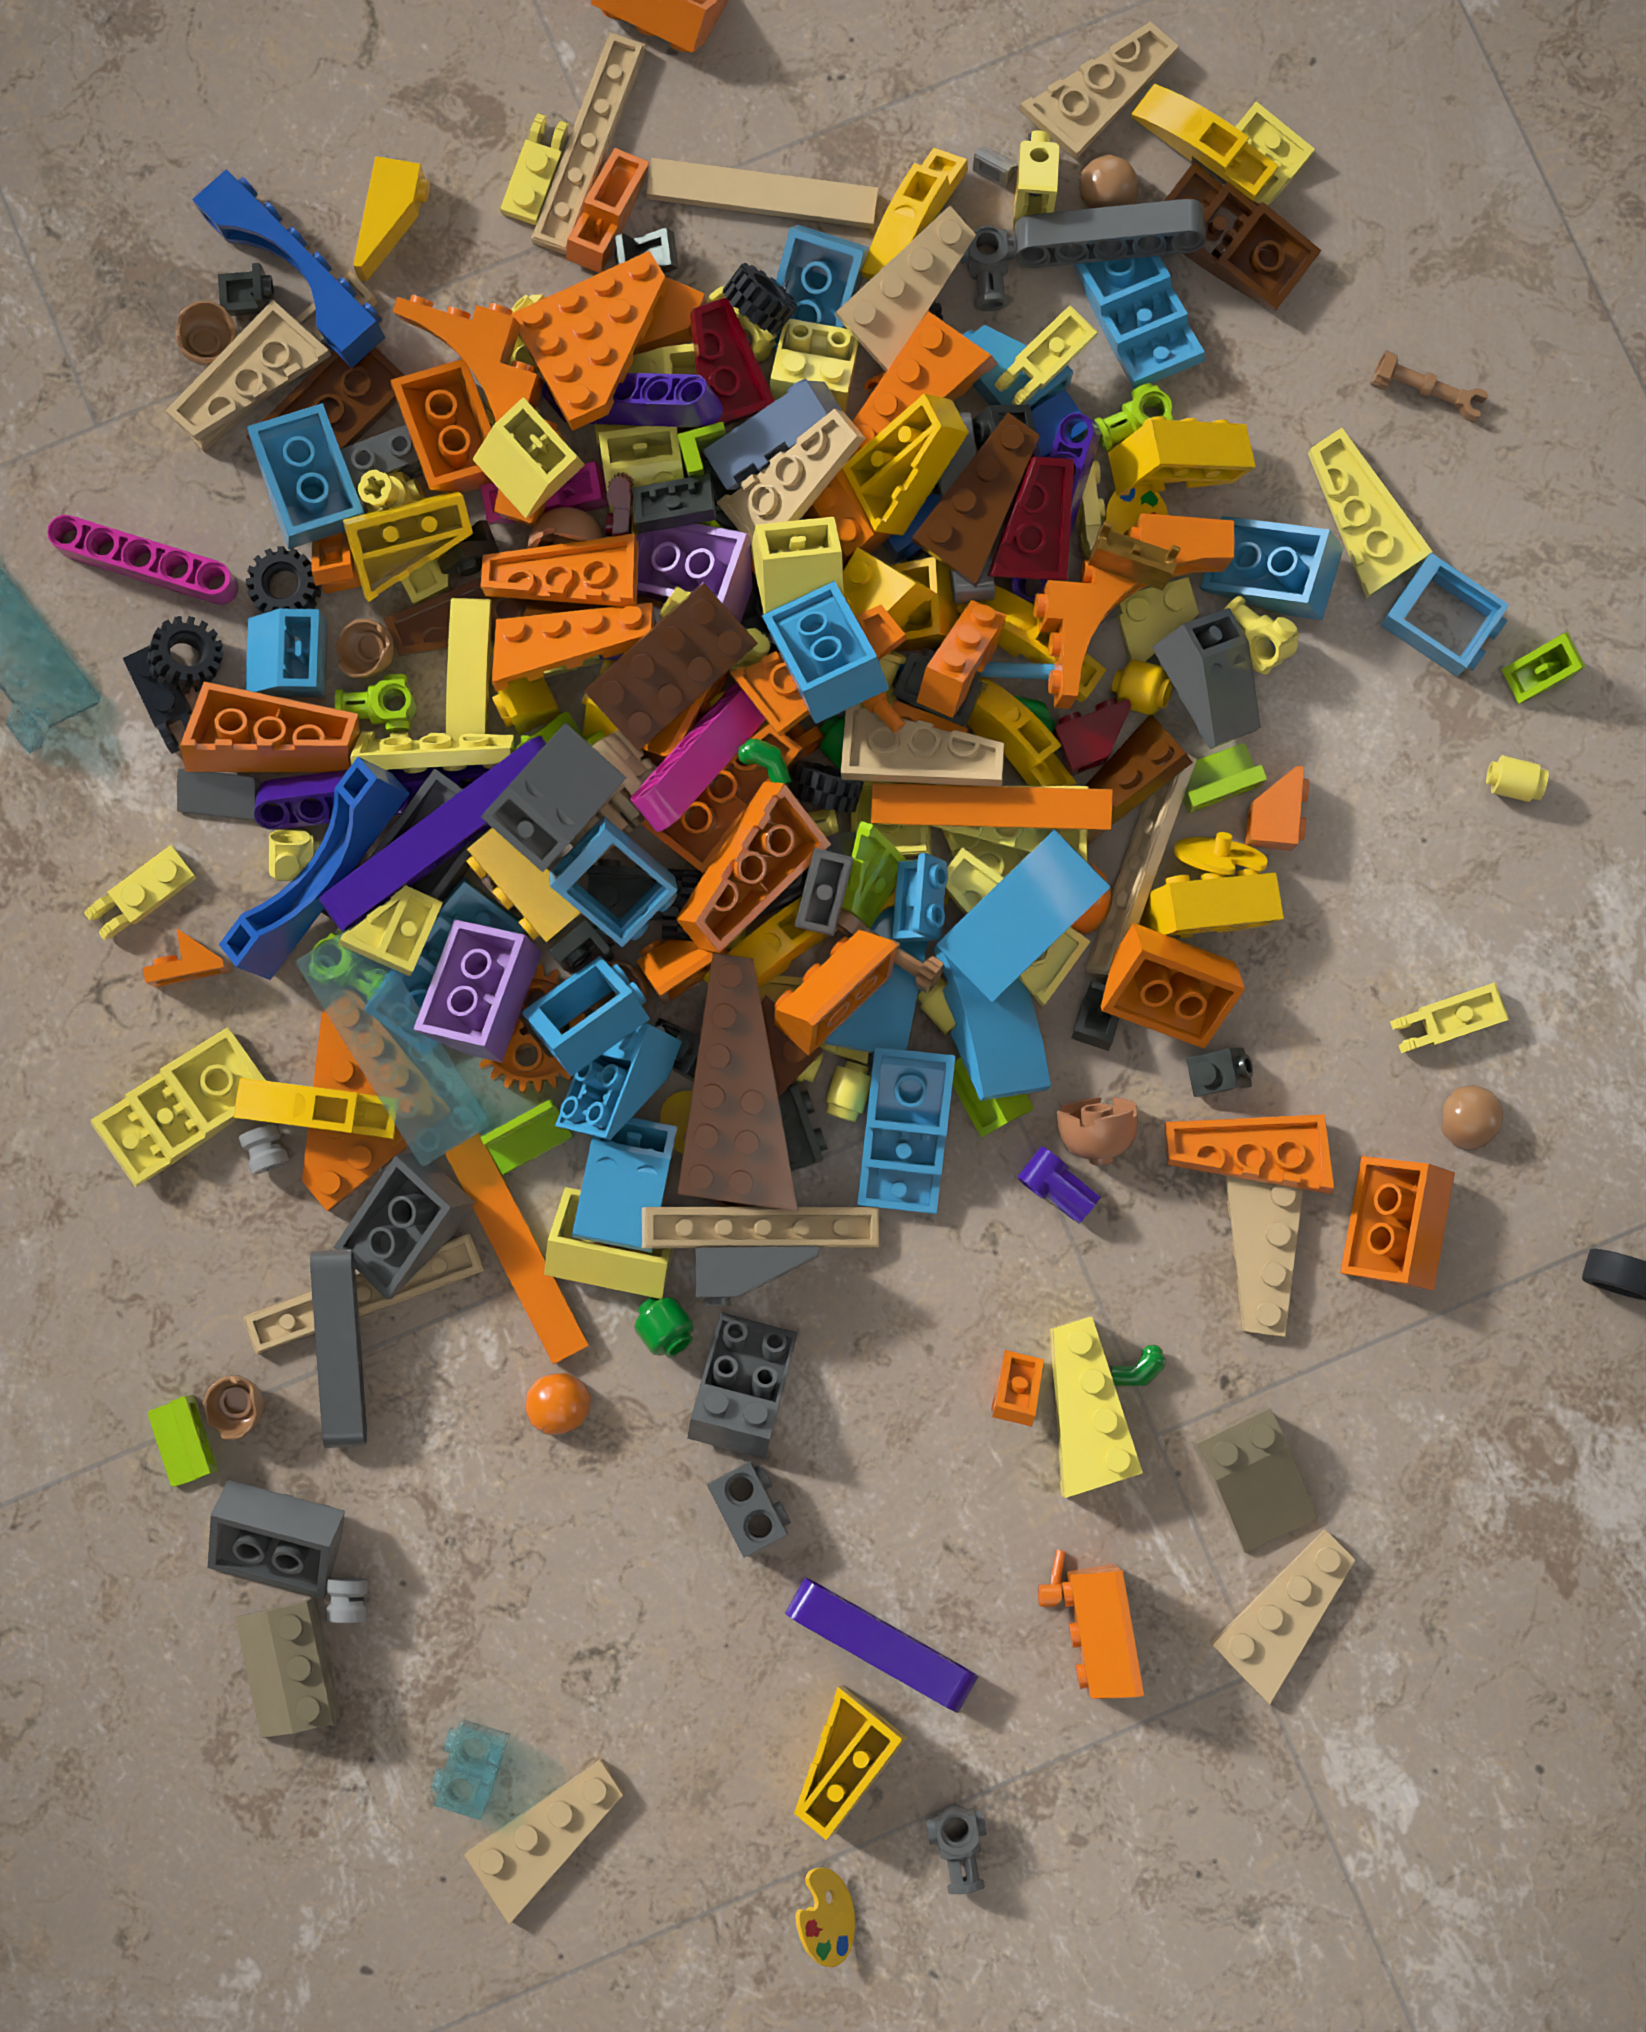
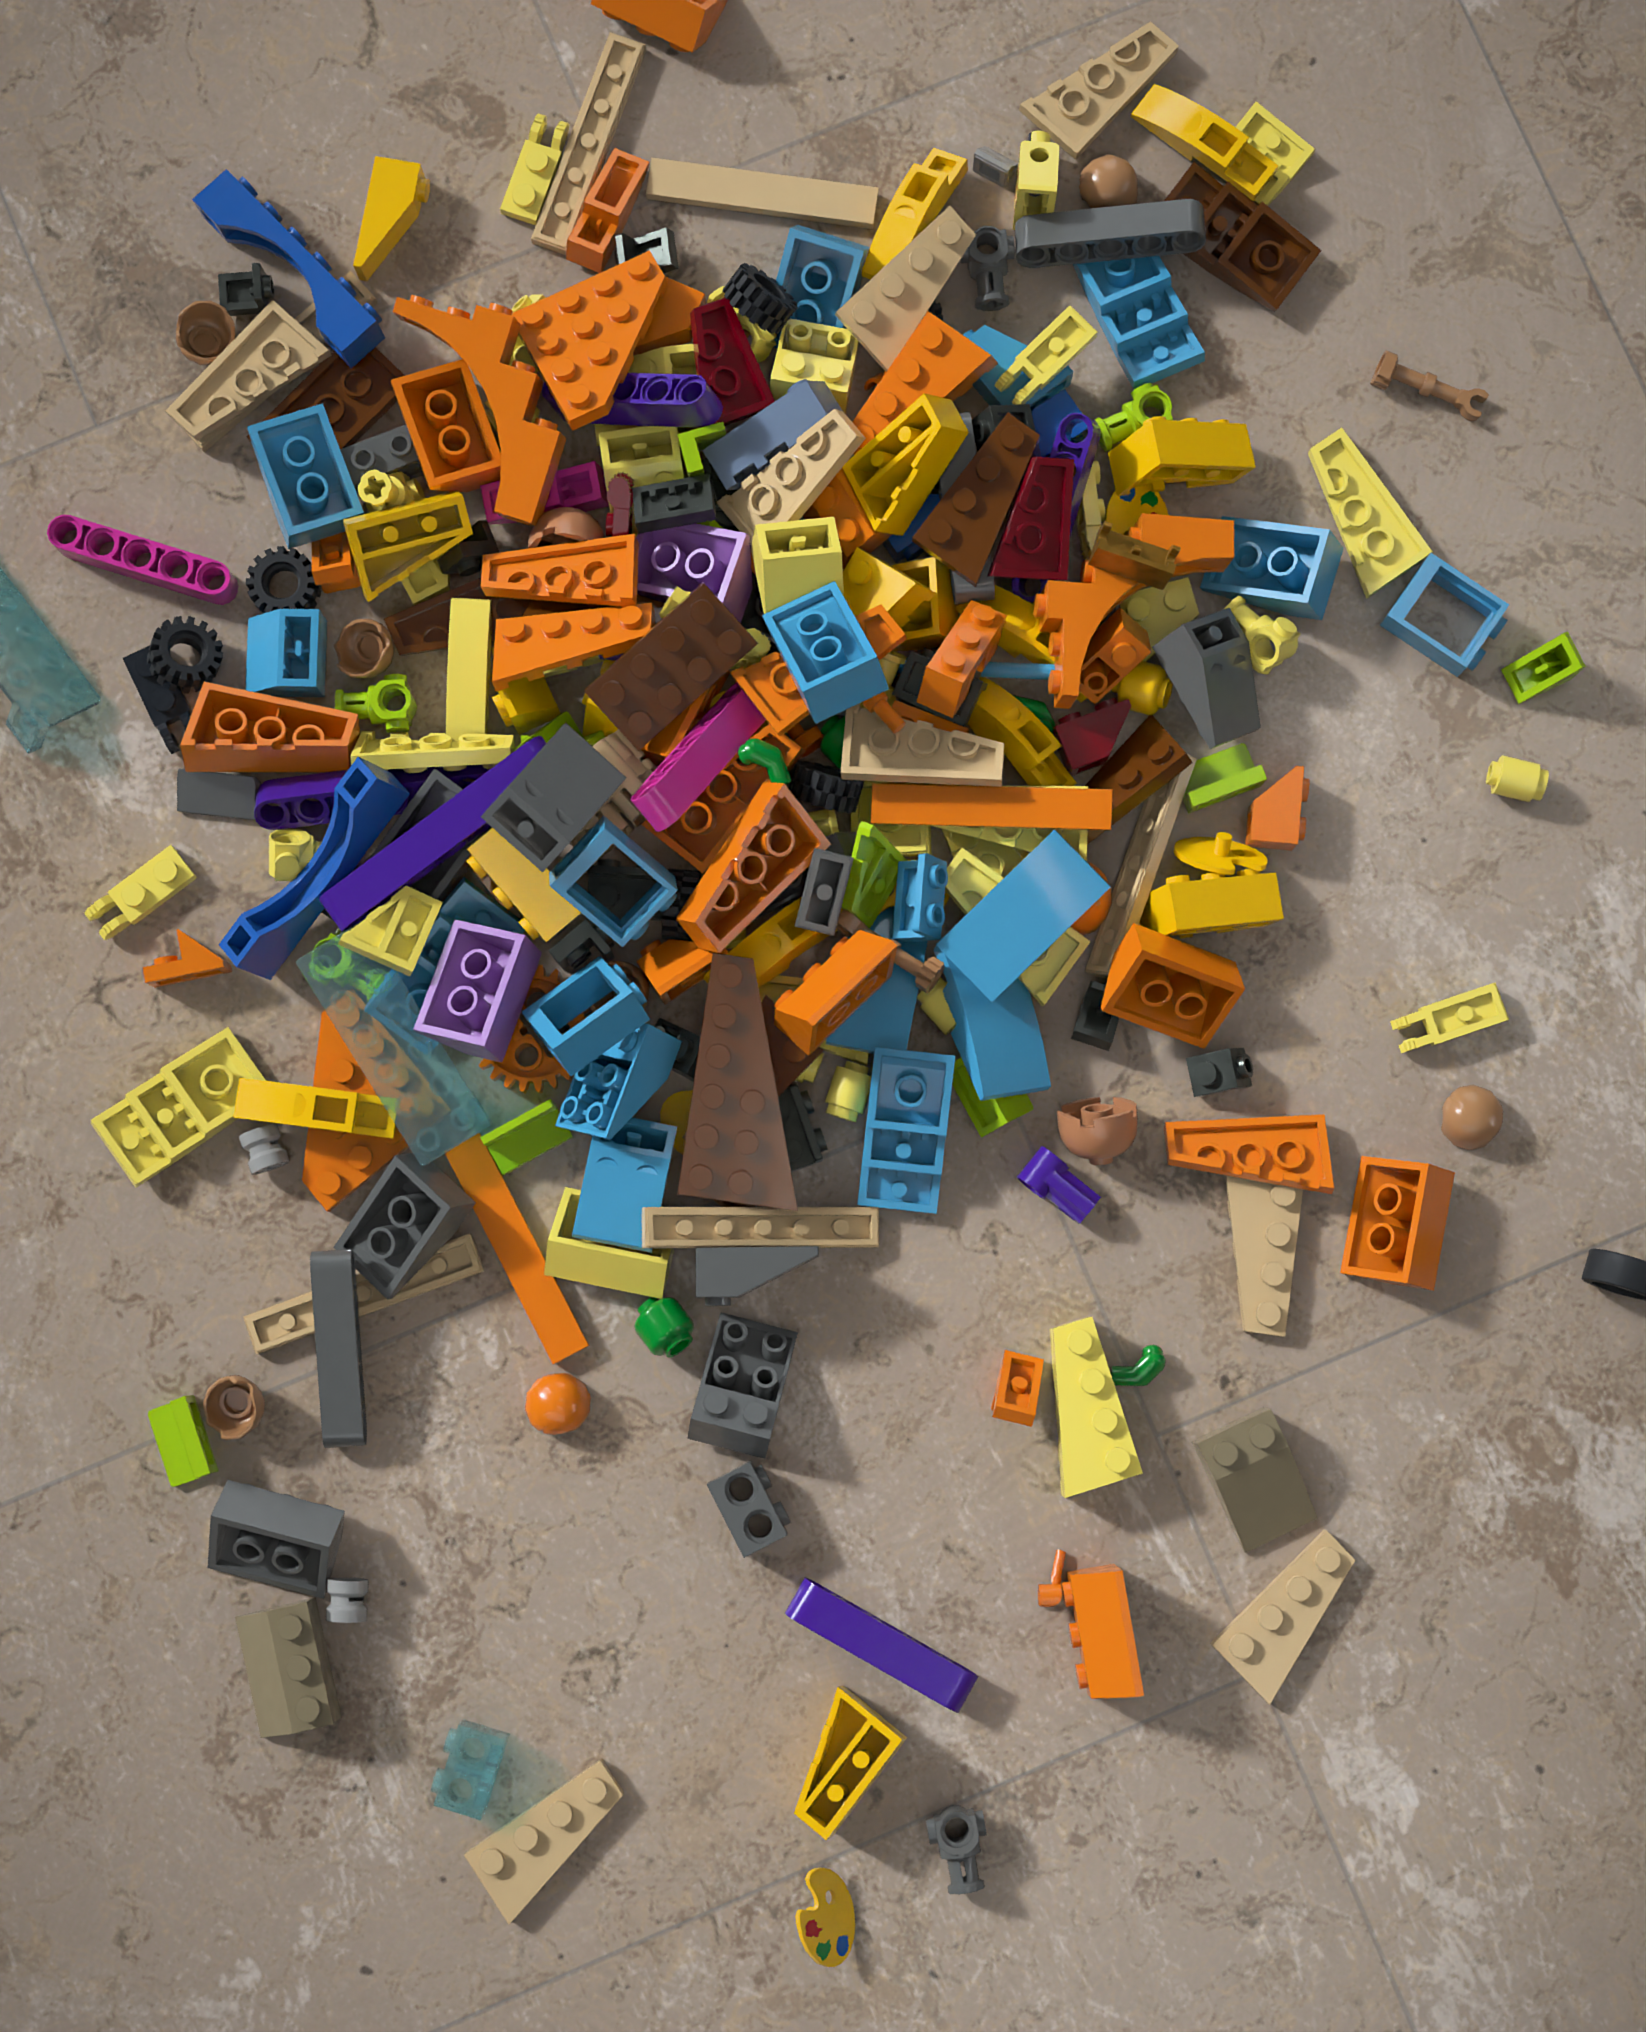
(526, 458): light yellow slope -> none
(1112, 655): none -> orange slope

